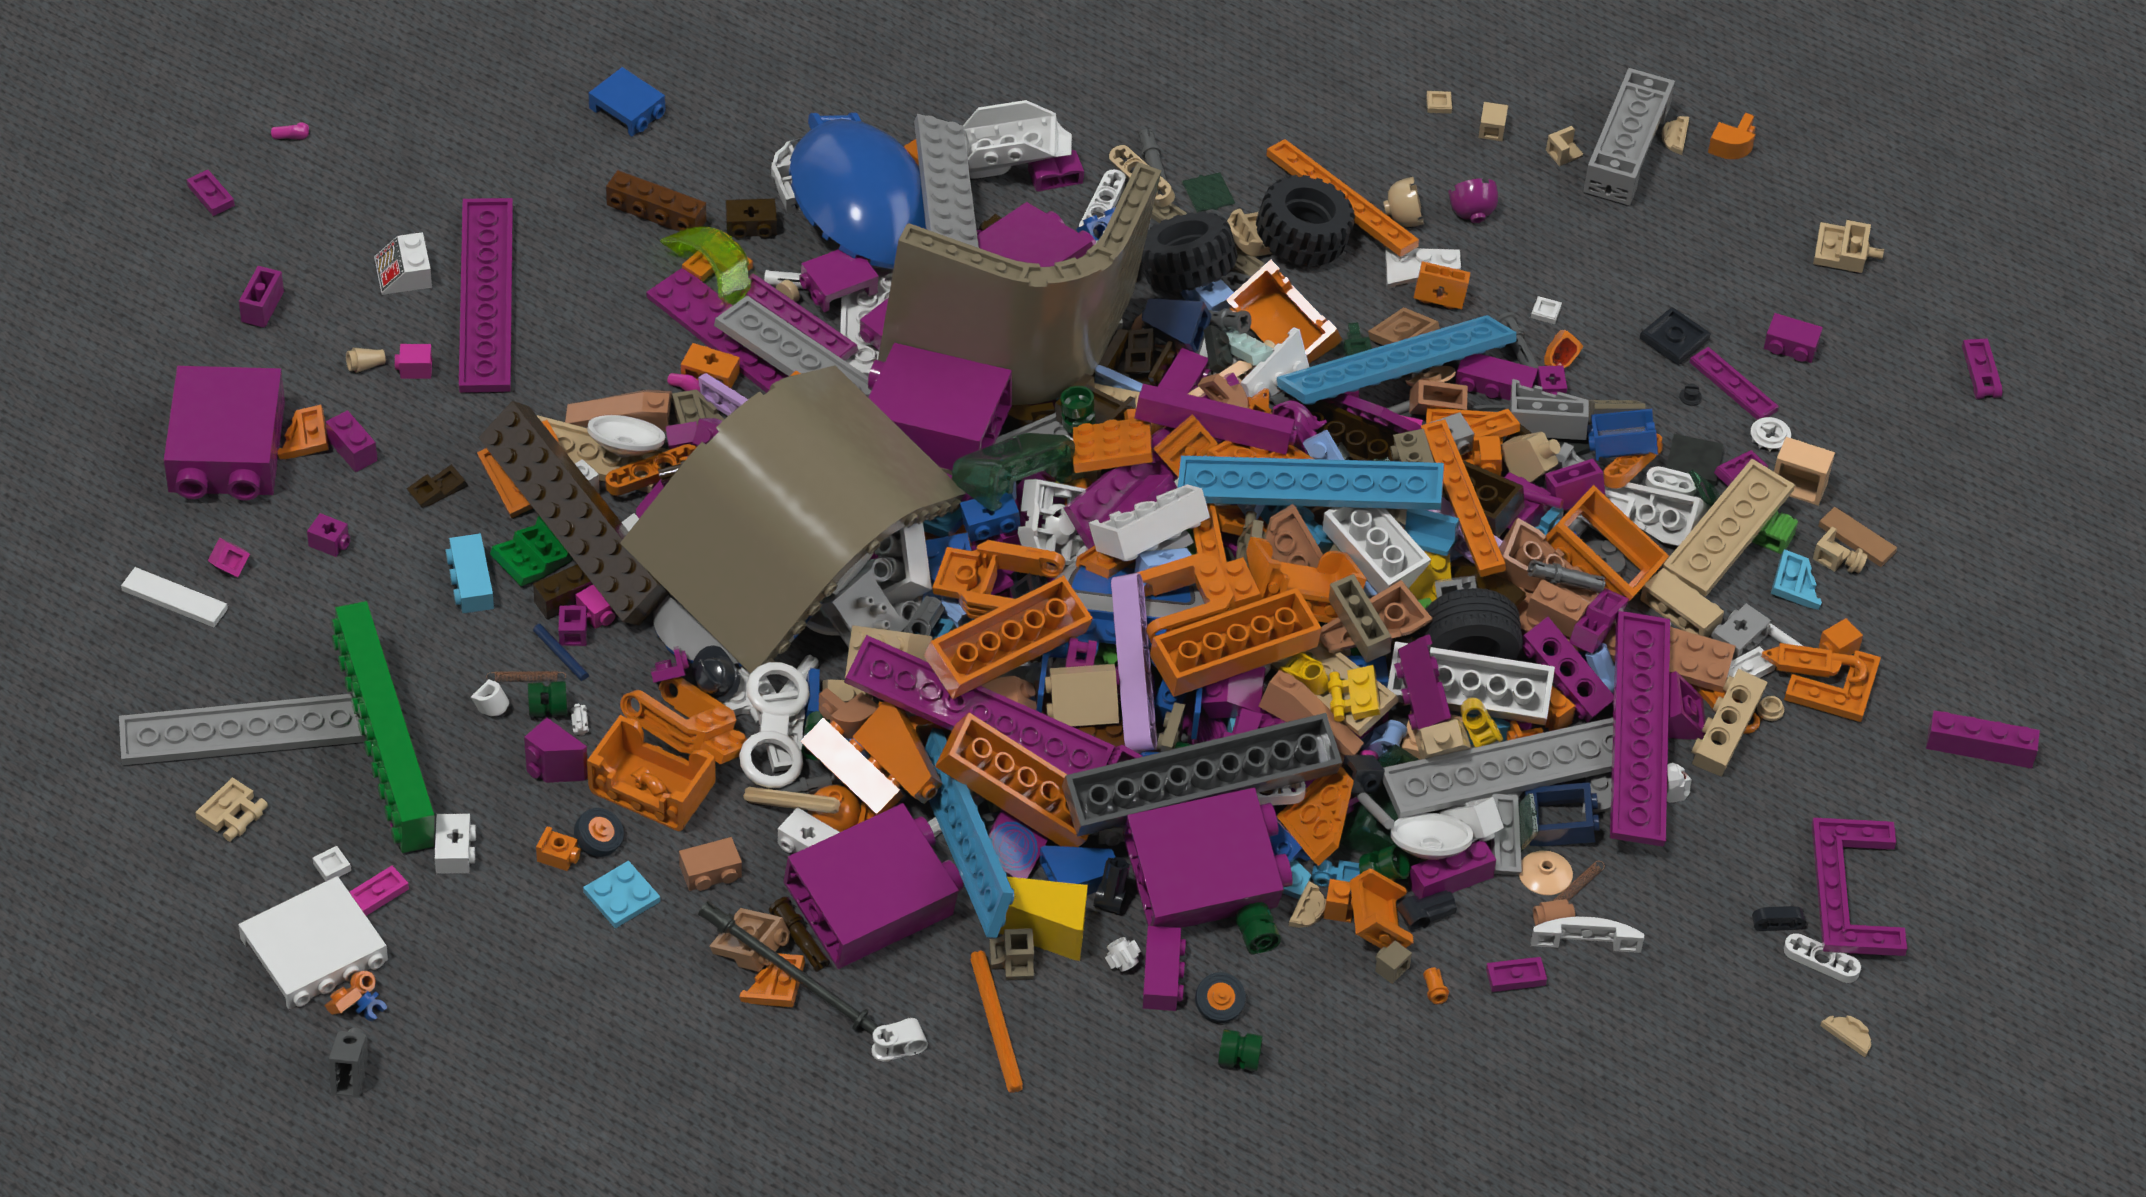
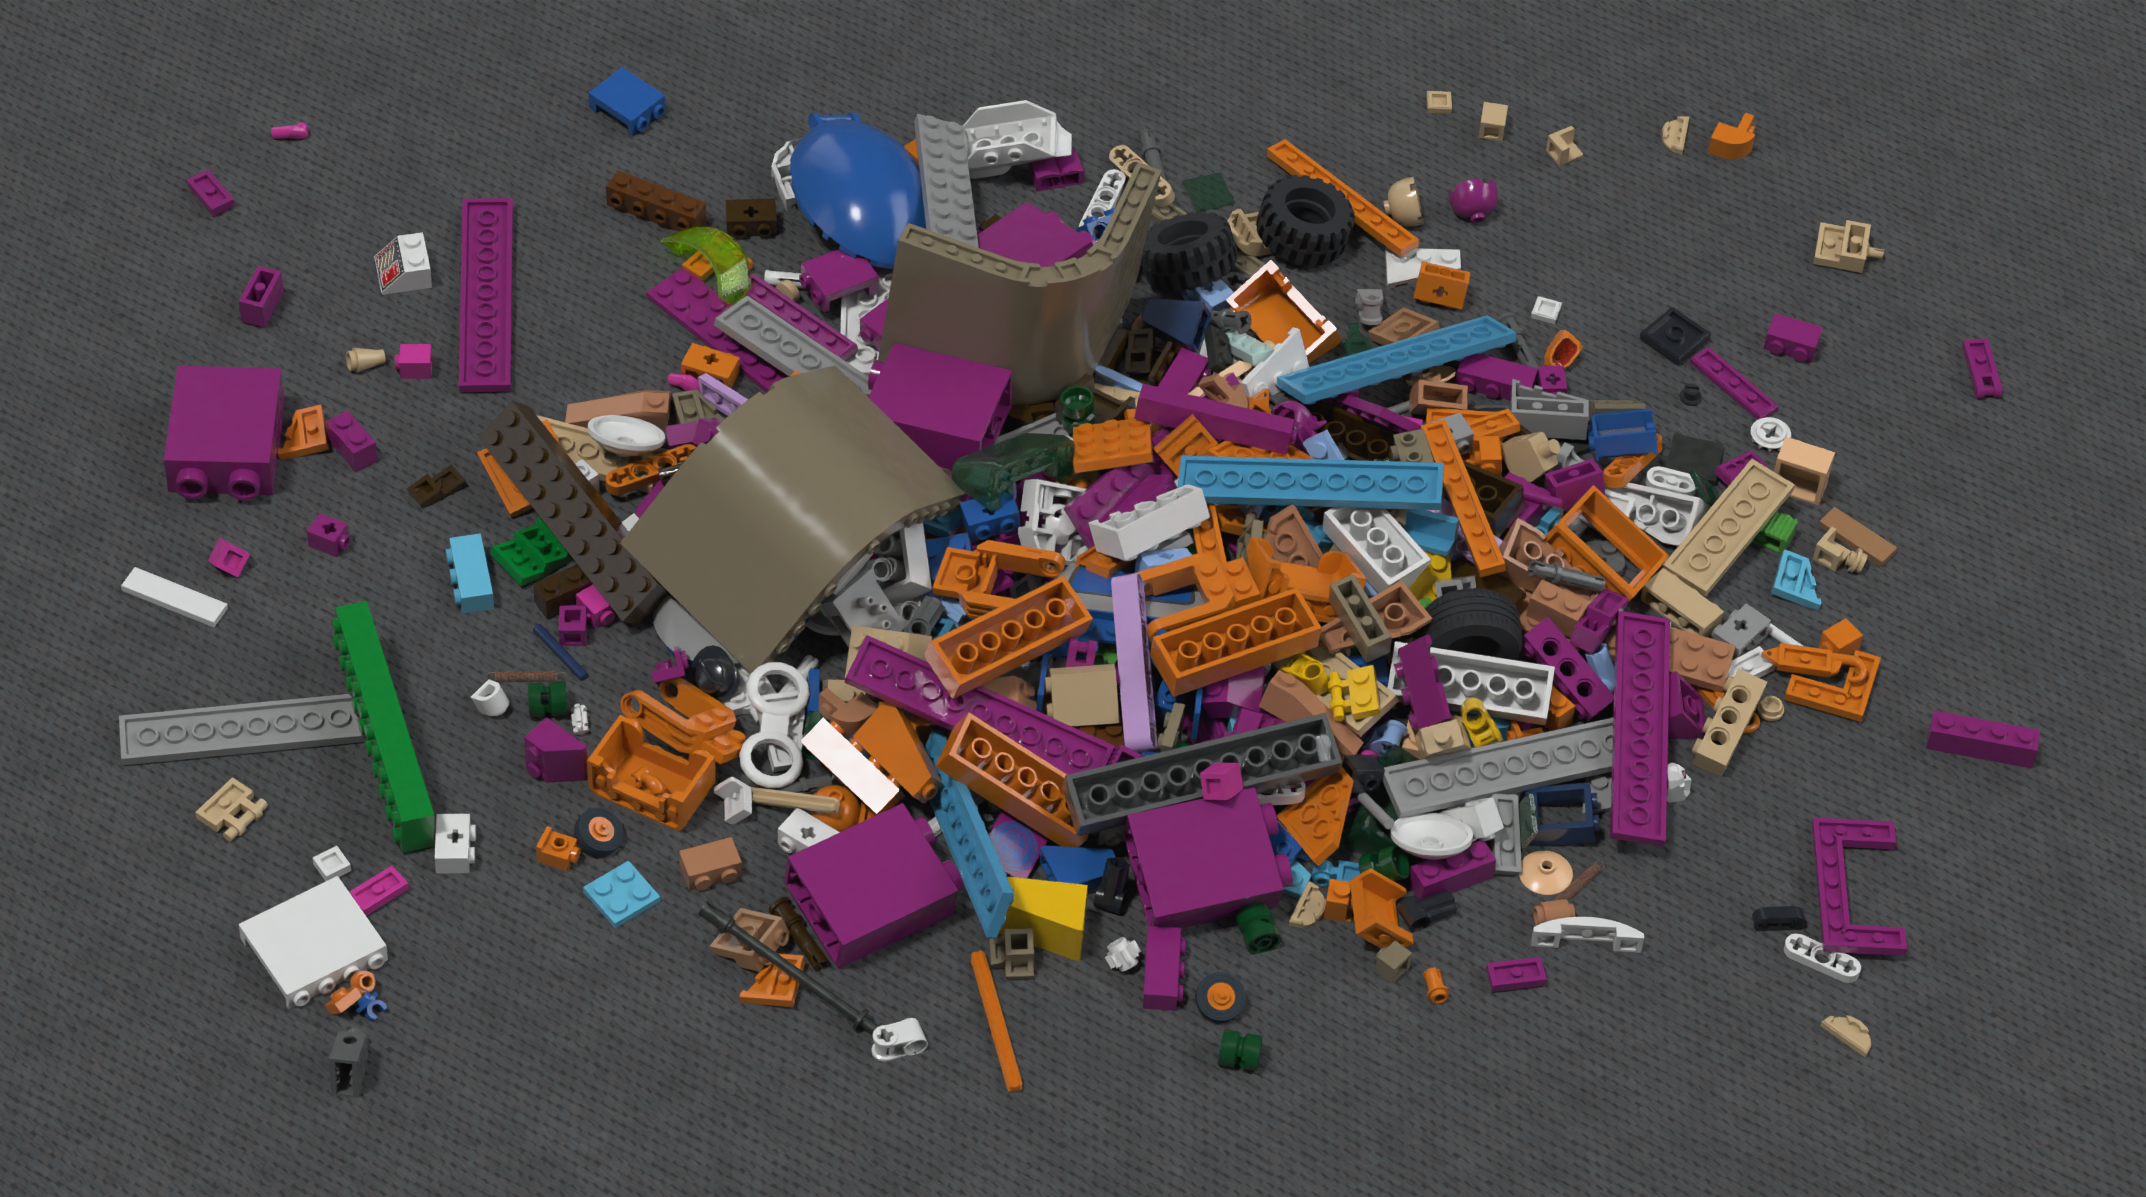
(736, 798): none -> white bracket
(1221, 781): none -> dark pink panel
(1369, 305): none -> light grey piece
(1628, 135): light grey plate -> none

